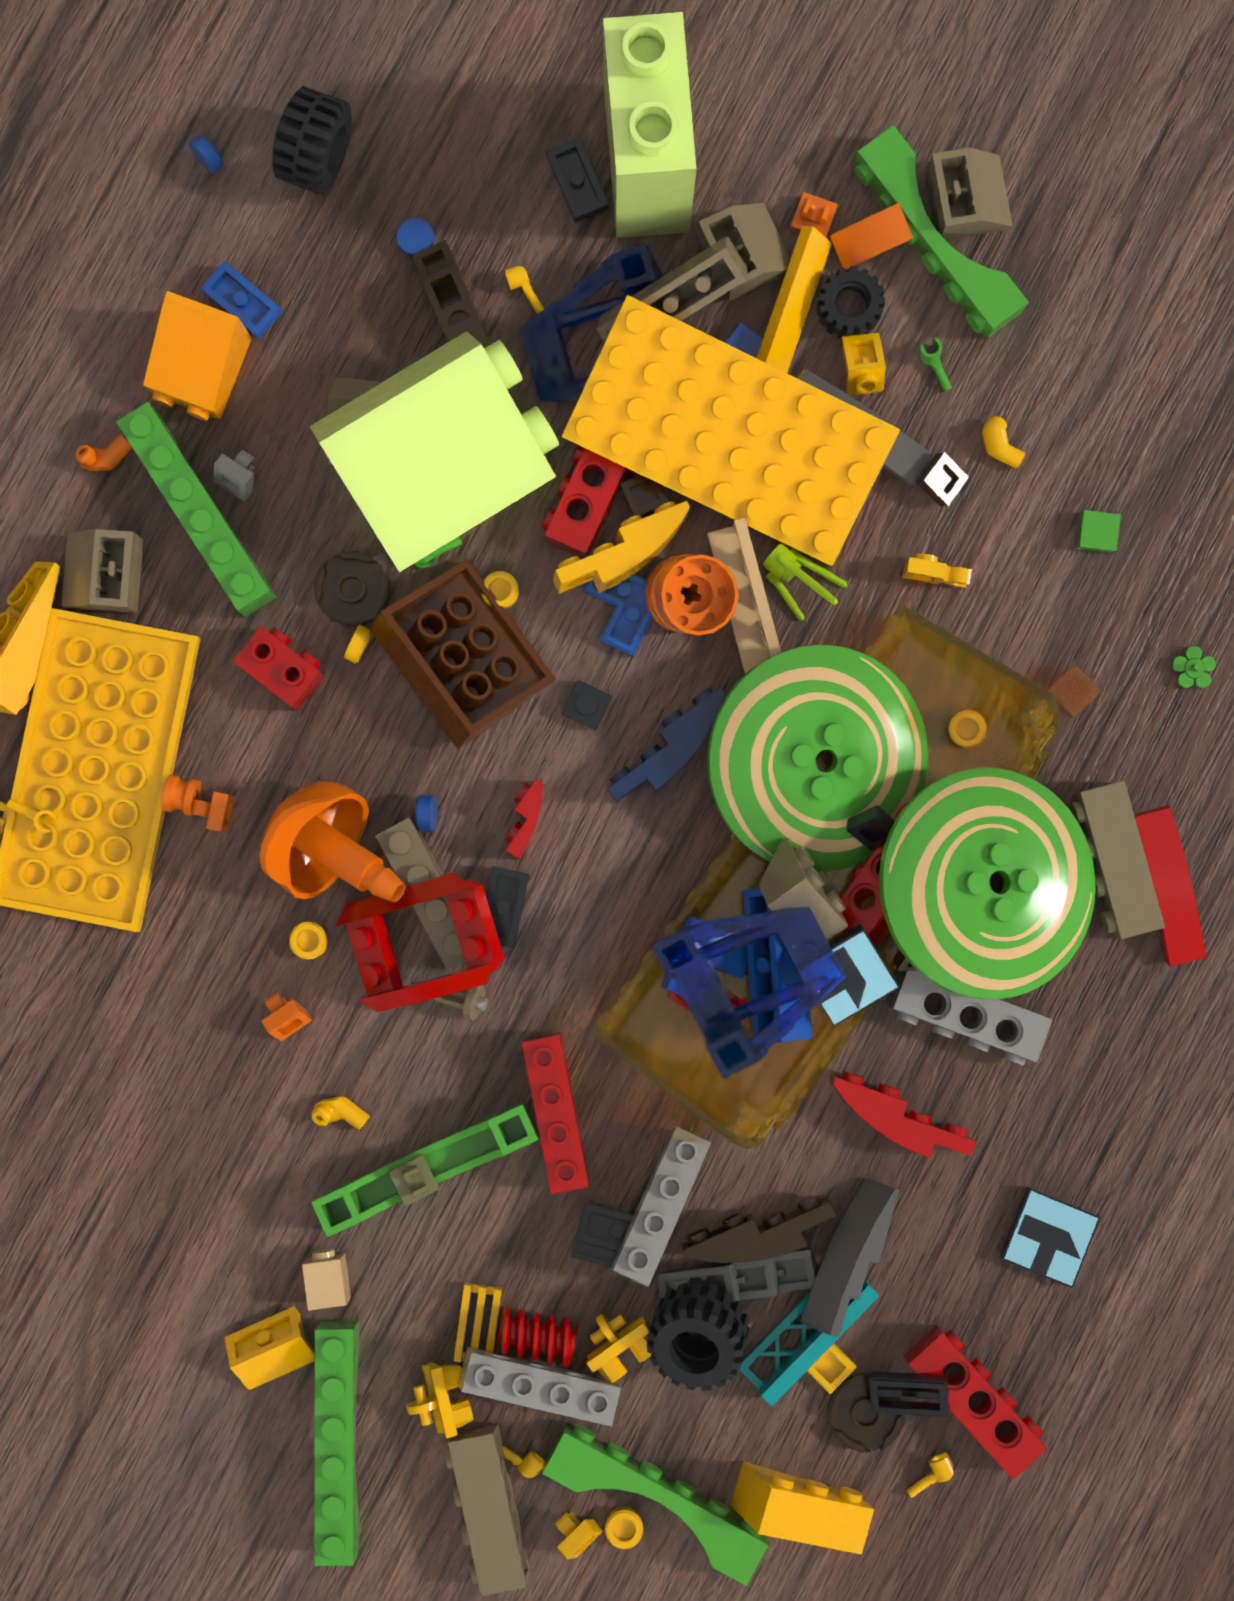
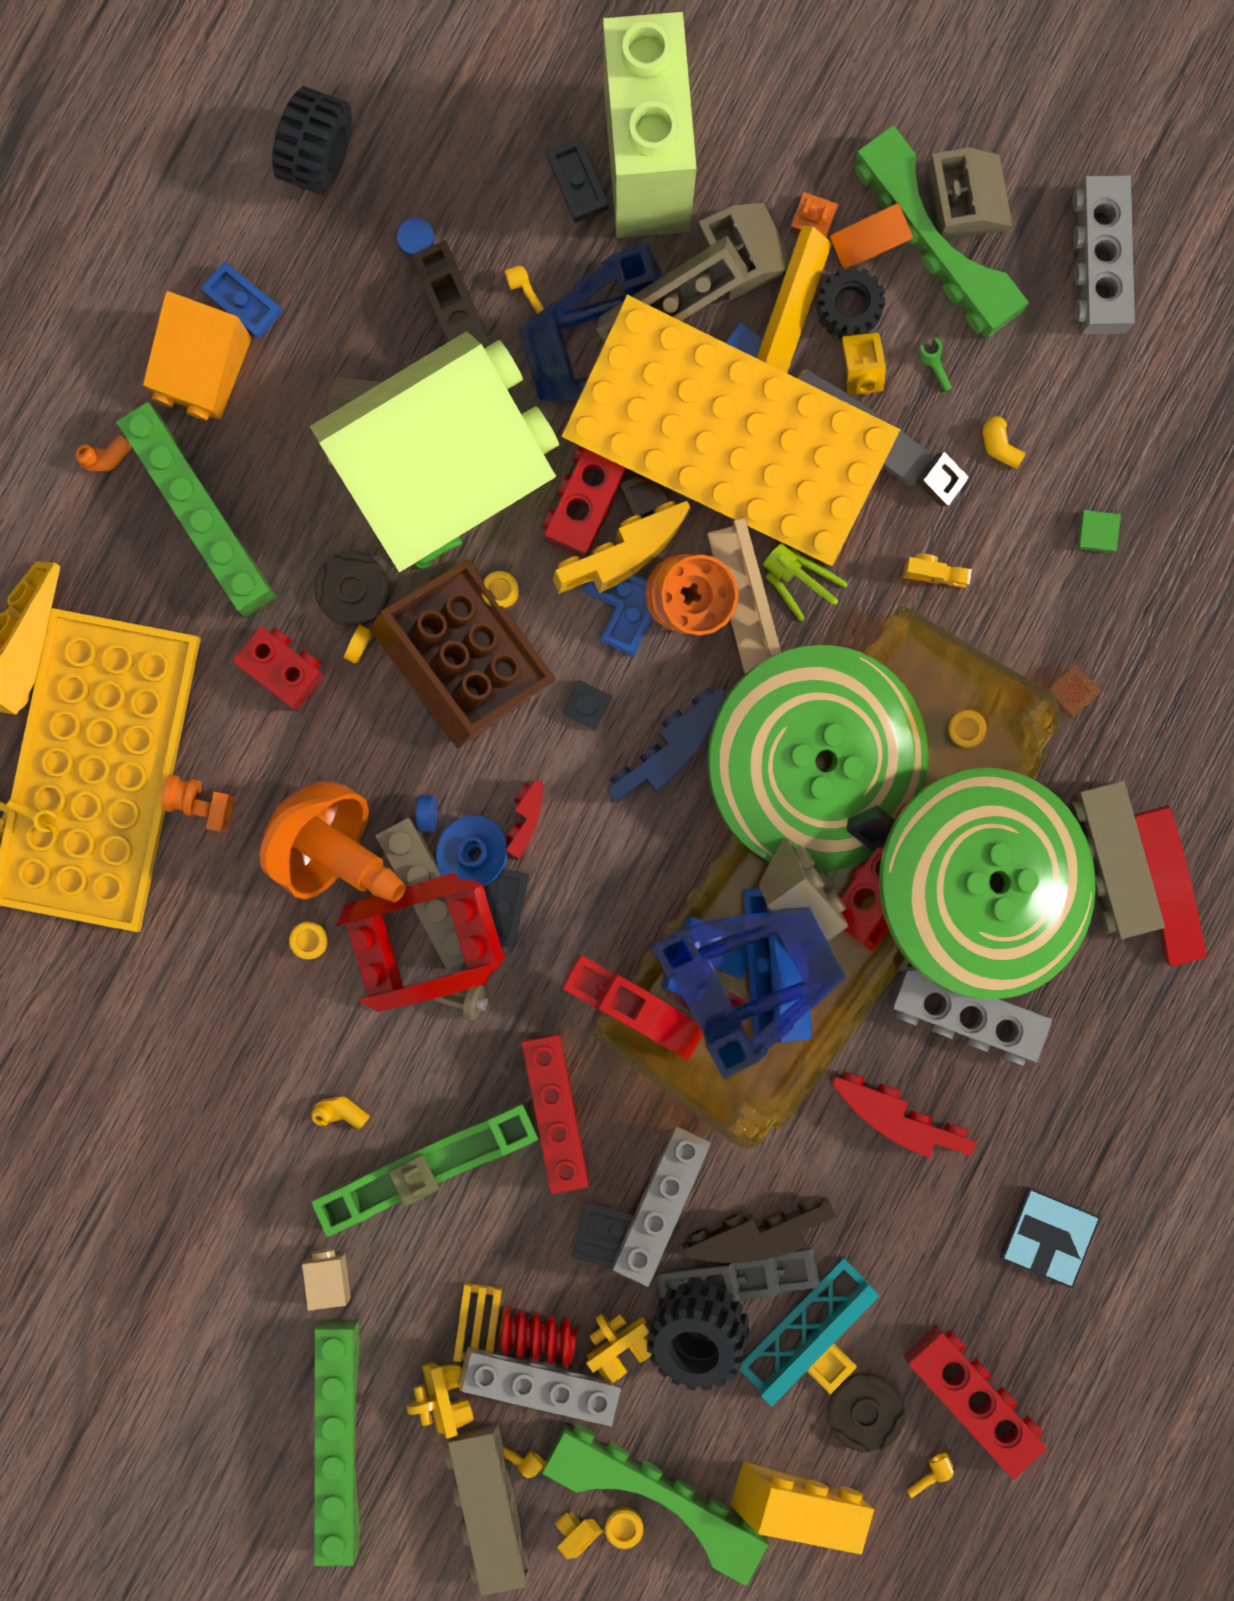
(102, 571): dark tan slope -> none
(206, 154): blue tile -> none
(235, 475): light grey tile -> none
(269, 1349): yellow panel -> none
(284, 1017): orange tile -> none
(461, 841): none -> blue dish
(633, 1007): none -> red slope
(847, 1259): dark grey slope -> none
(865, 980): medium azure tile -> none
(909, 1387): black tile -> none
(1113, 199): none -> light grey brick
(1193, 668): bright green plant -> none

